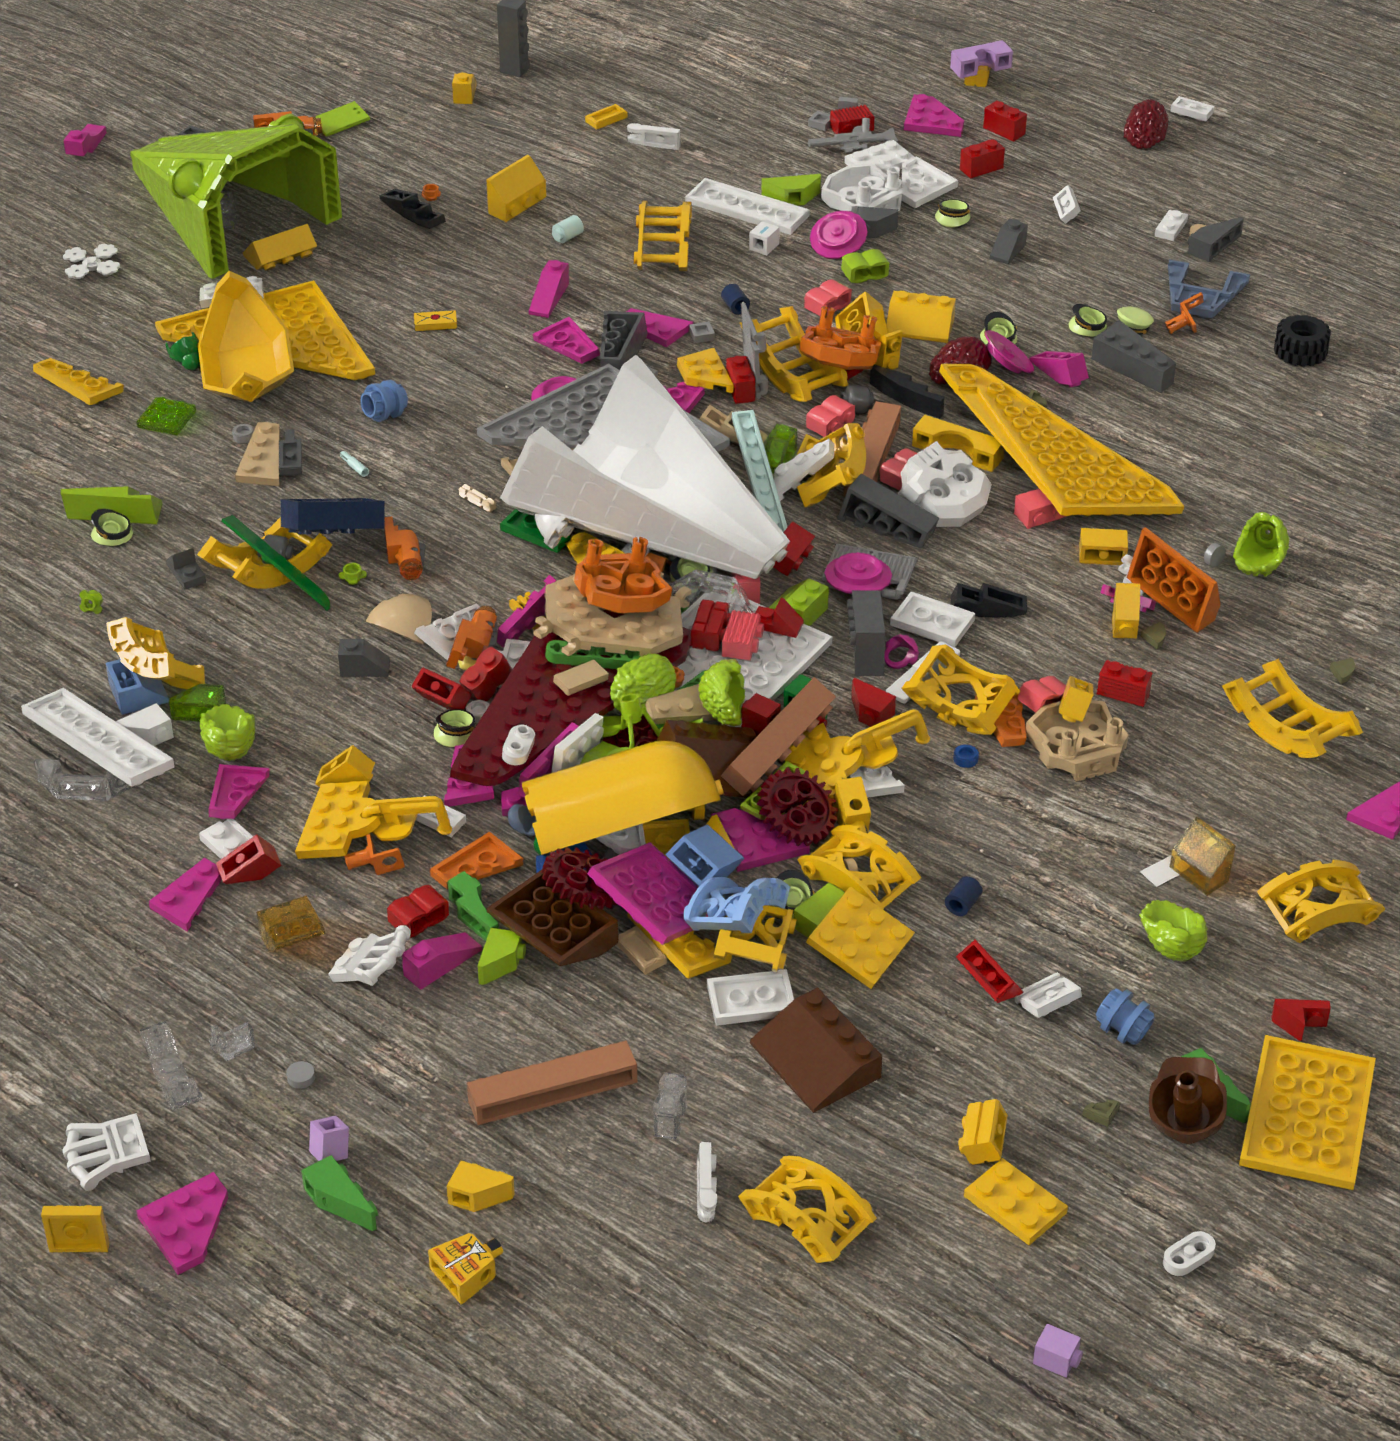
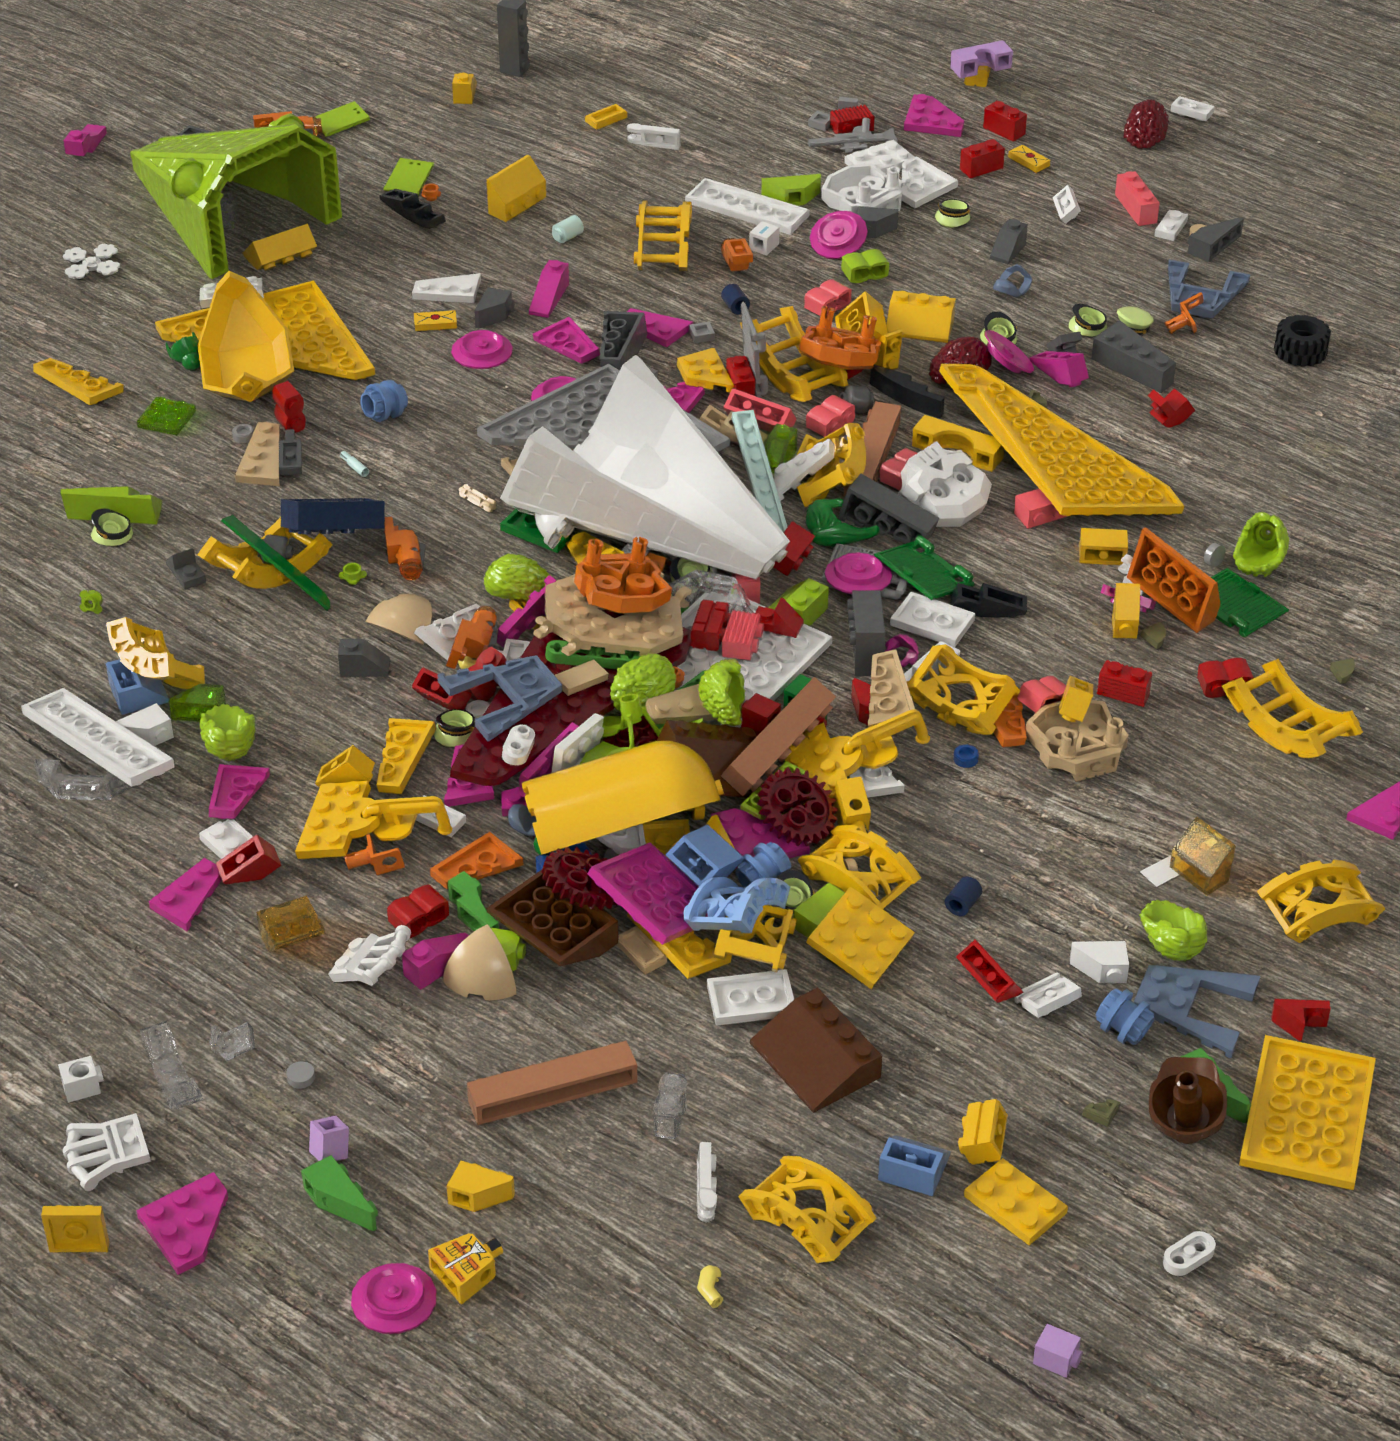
(80, 1078): none -> white brick
(288, 407): none -> red brick
(393, 1298): none -> dark pink piece
(402, 752): none -> yellow wing
(409, 175): none -> lime container
(448, 289): none -> white wing
(480, 967): none -> tan brick
(482, 349): none -> dark pink piece
(493, 307): none -> dark grey slope
(514, 577): none -> lime hair
(522, 679): none -> sand blue wing
(706, 1284): none -> light yellow arm
(736, 254): none -> orange plate
(766, 412): none -> coral brick
(767, 863): none -> medium blue piece
(829, 529): none -> green hair
(888, 688): none -> tan wing
(912, 1164): none -> medium blue slope
(924, 570): none -> green window
(1005, 286): none -> sand blue piece
(1029, 158): none -> yellow tile
(1065, 342): none -> dark grey slope
(1101, 960): none -> white slope
(1137, 198): none -> coral brick
(1170, 410): none -> red brick
(1173, 992): none -> sand blue wing
(1217, 673): none -> red brick
(1244, 603): none -> green window

